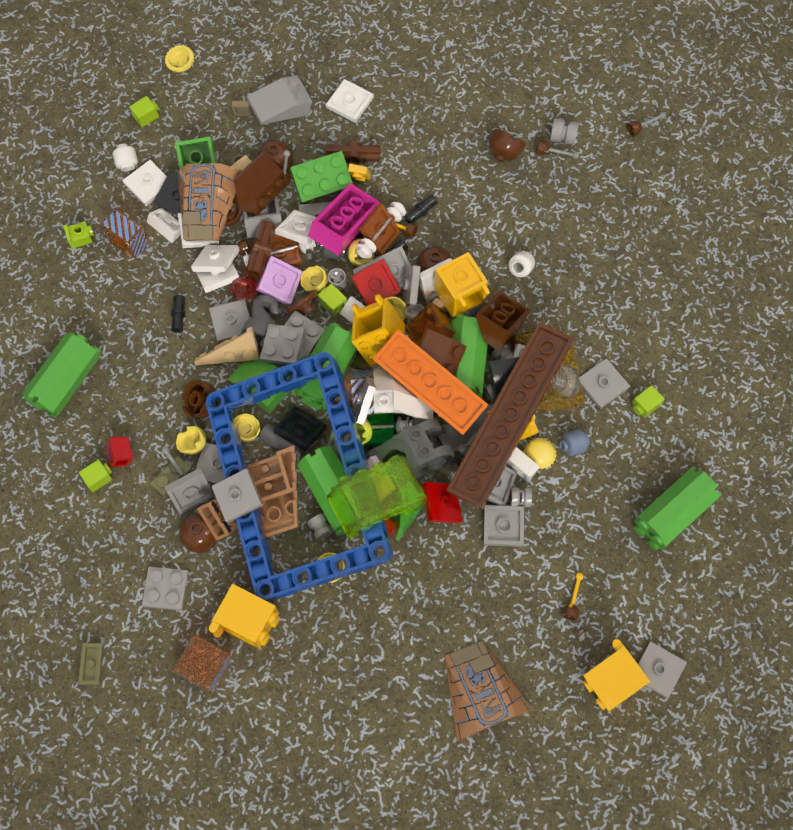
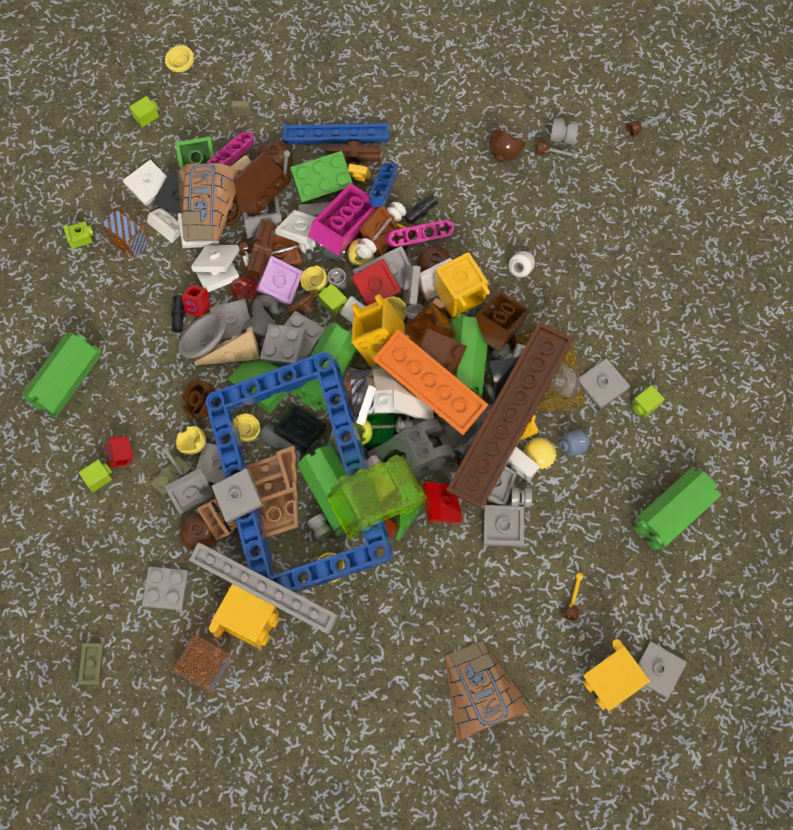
(125, 157): white head -> none
(196, 300): none -> red brick
(202, 335): none -> light grey dish
(243, 142): none -> dark pink beam
(264, 588): none -> light grey plate
(280, 100): light grey slope -> none
(335, 133): none -> blue plate
(349, 100): white plate -> none
(383, 184): none -> blue beam
(420, 235): none -> dark pink beam

